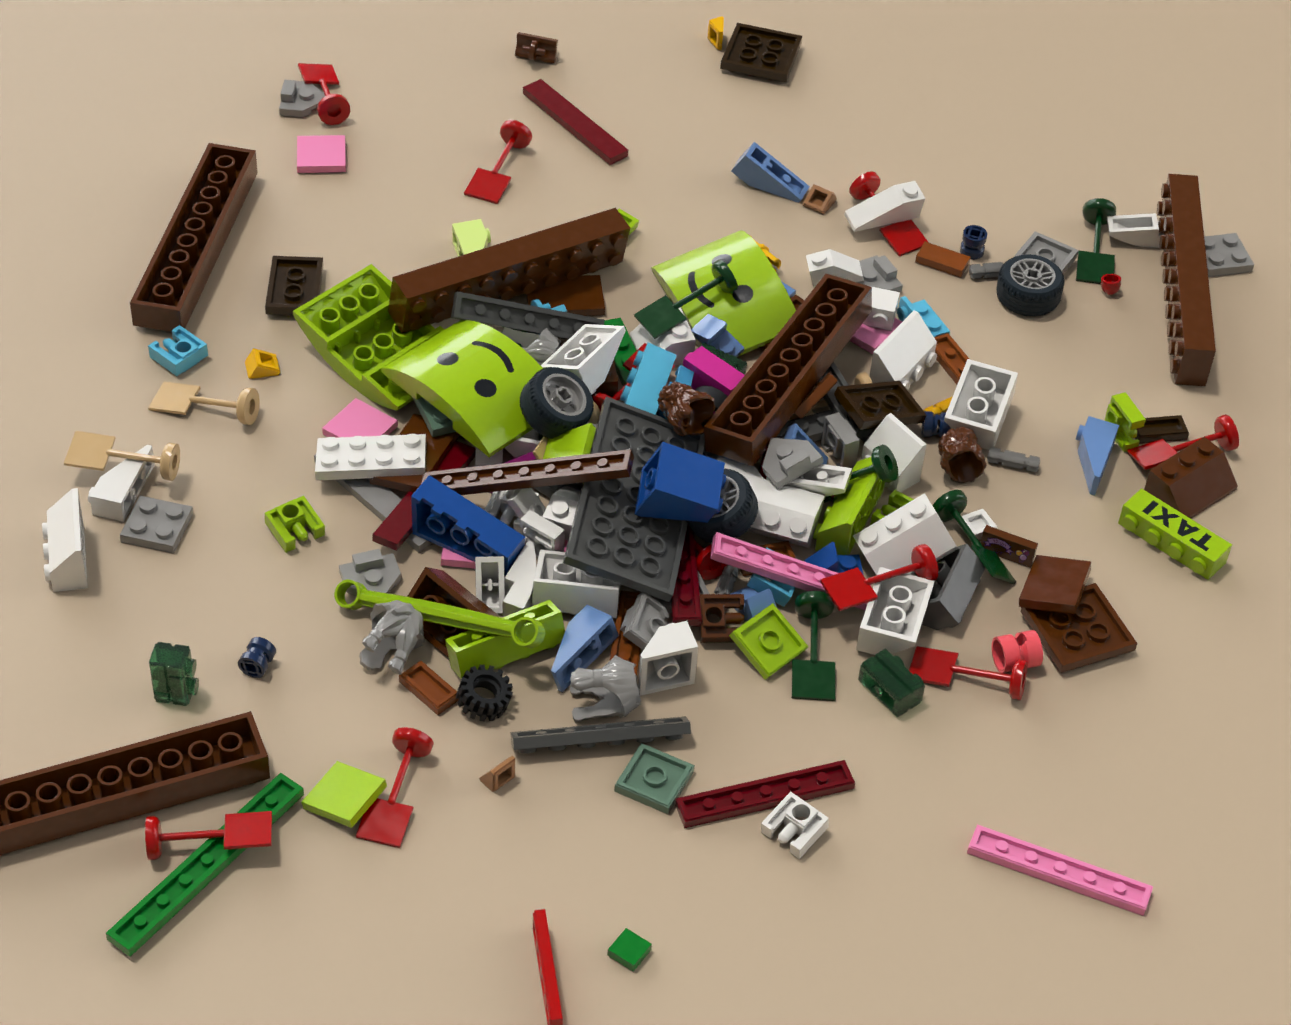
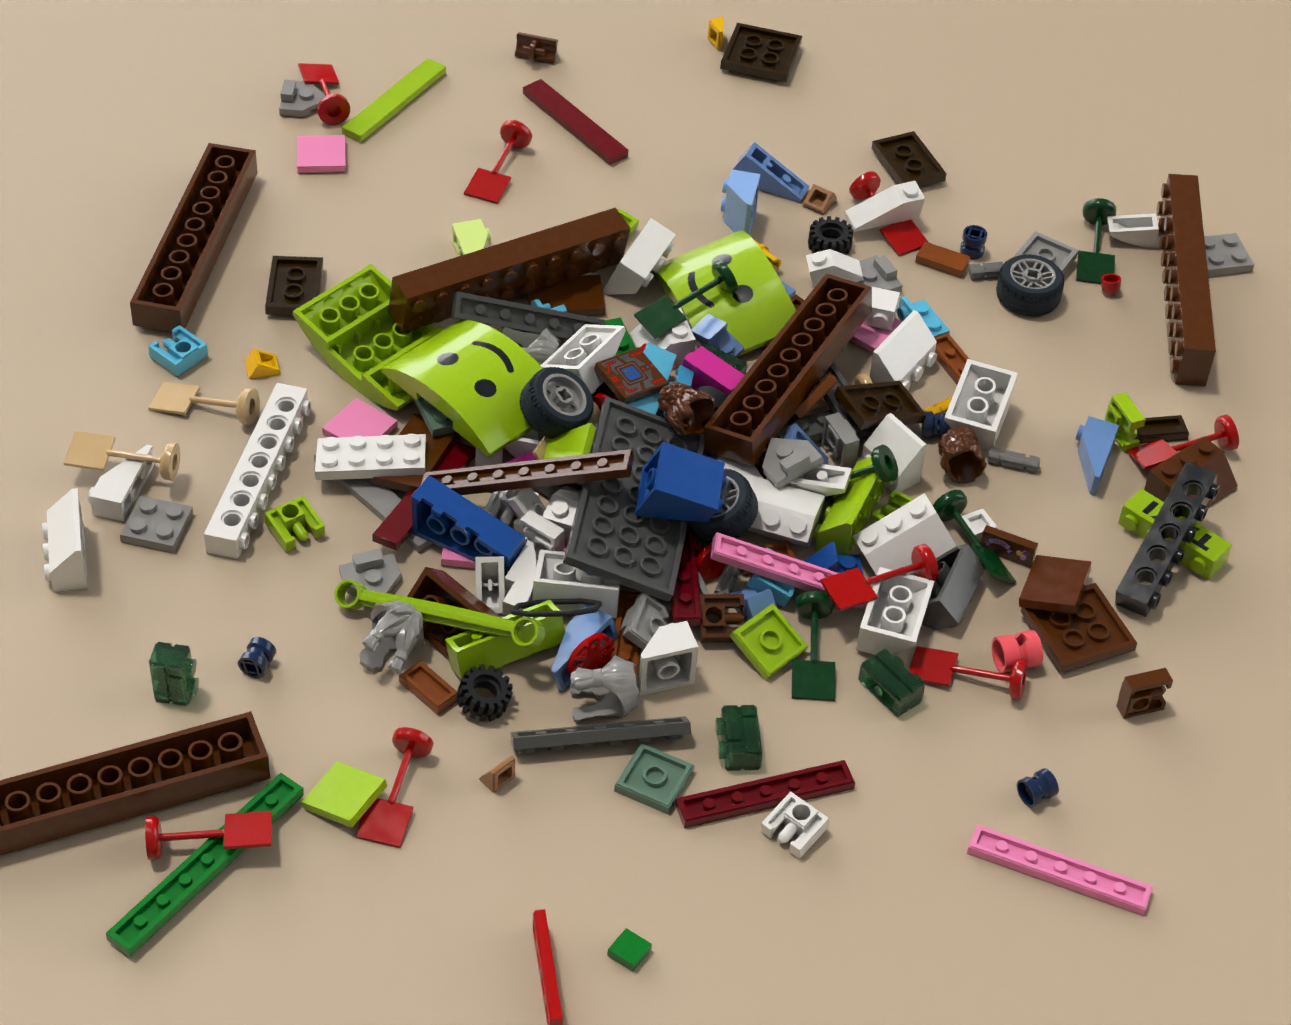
(257, 471): none -> white brick
(393, 100): none -> lime tile
(591, 655): none -> red wheel
(597, 604): none -> black piece
(631, 375): none -> reddish brown tile
(641, 259): none -> white slope
(740, 200): none -> light blue slope
(740, 737): none -> clear green brick
(822, 229): none -> black tyre
(908, 159): none -> dark brown plate
(1040, 786): none -> dark blue wheel
(1143, 693): none -> reddish brown brick
(1191, 481): none -> black brick

